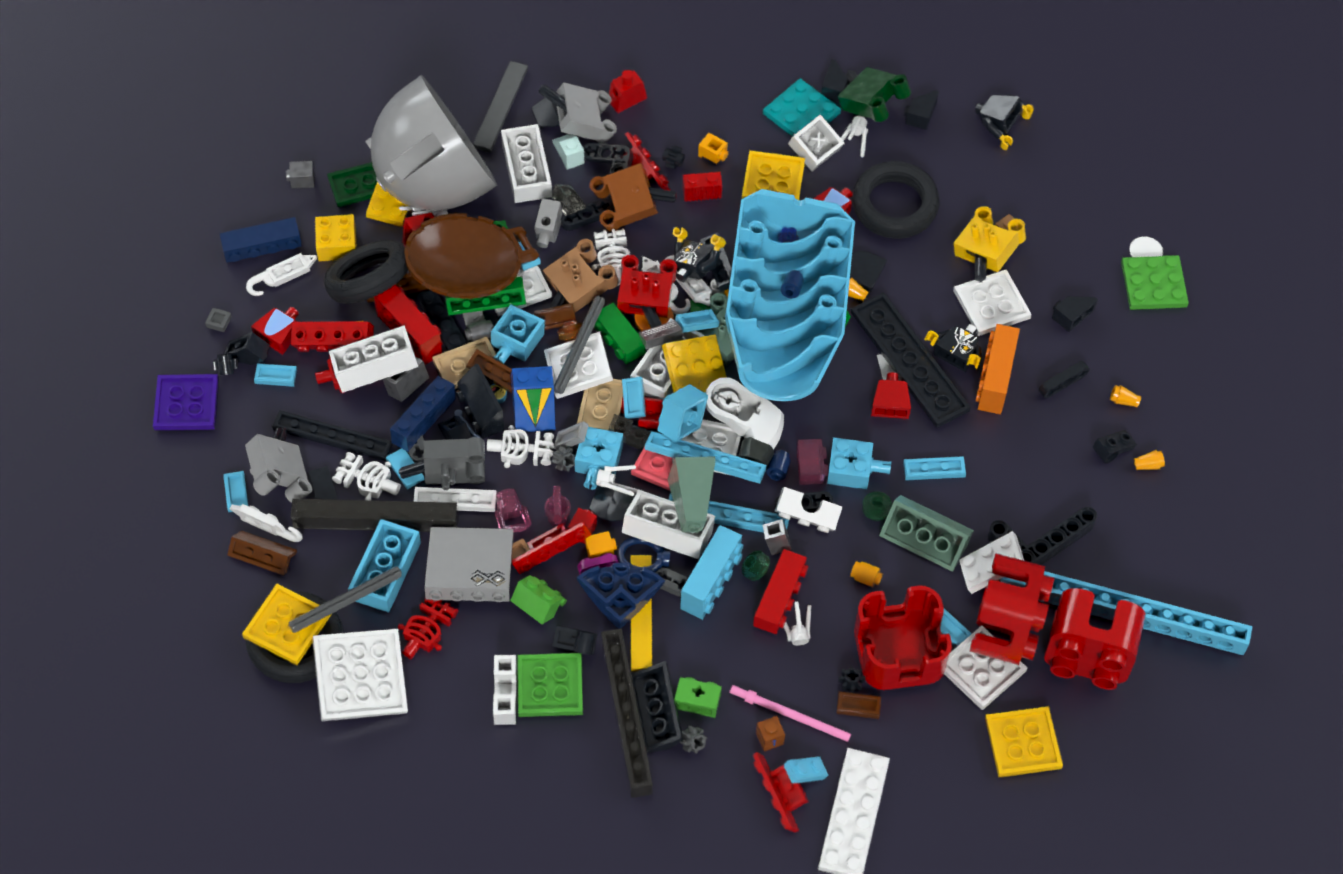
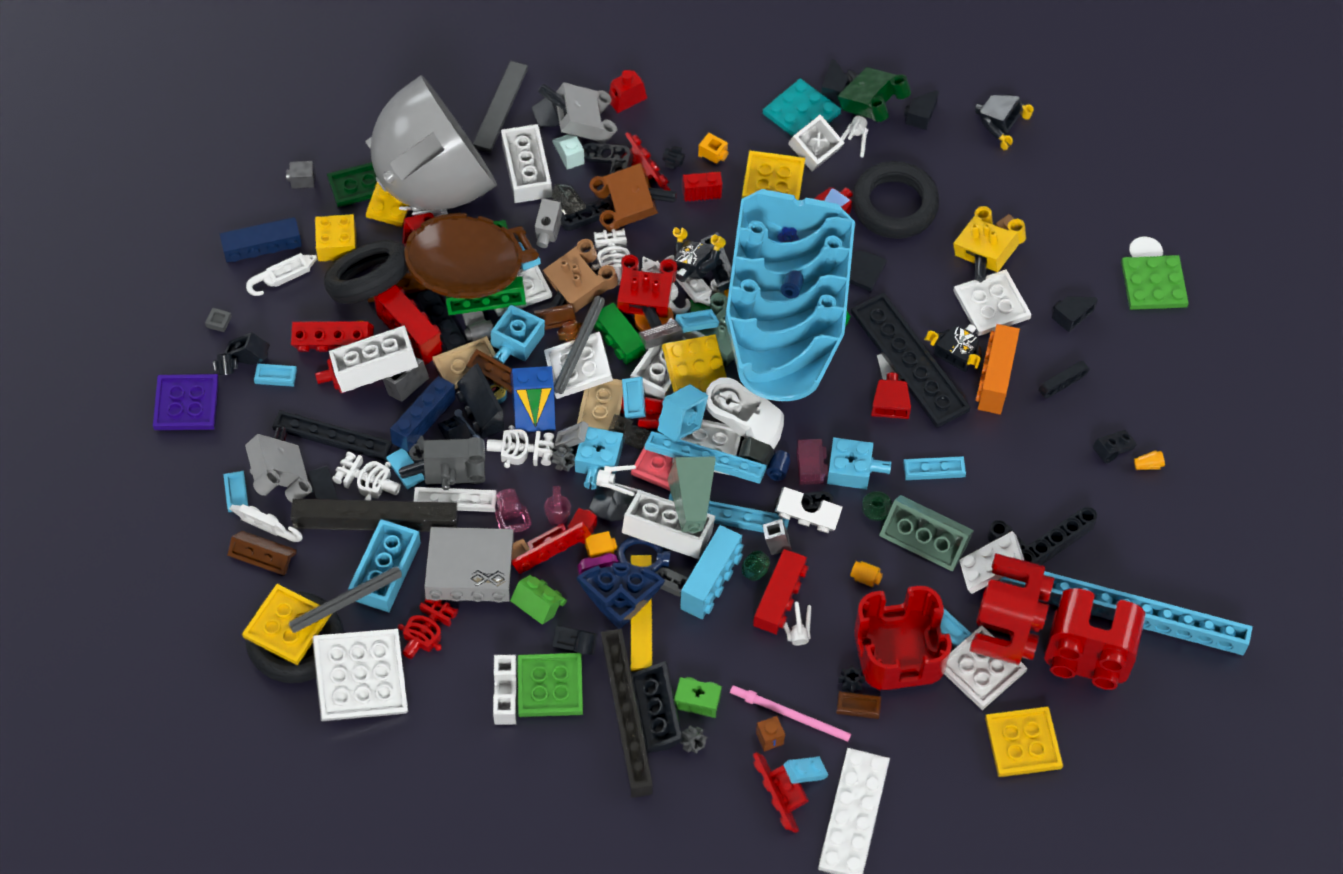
(276, 328): red torso -> none
(856, 290): light orange cone -> none
(1123, 396): light orange cone -> none

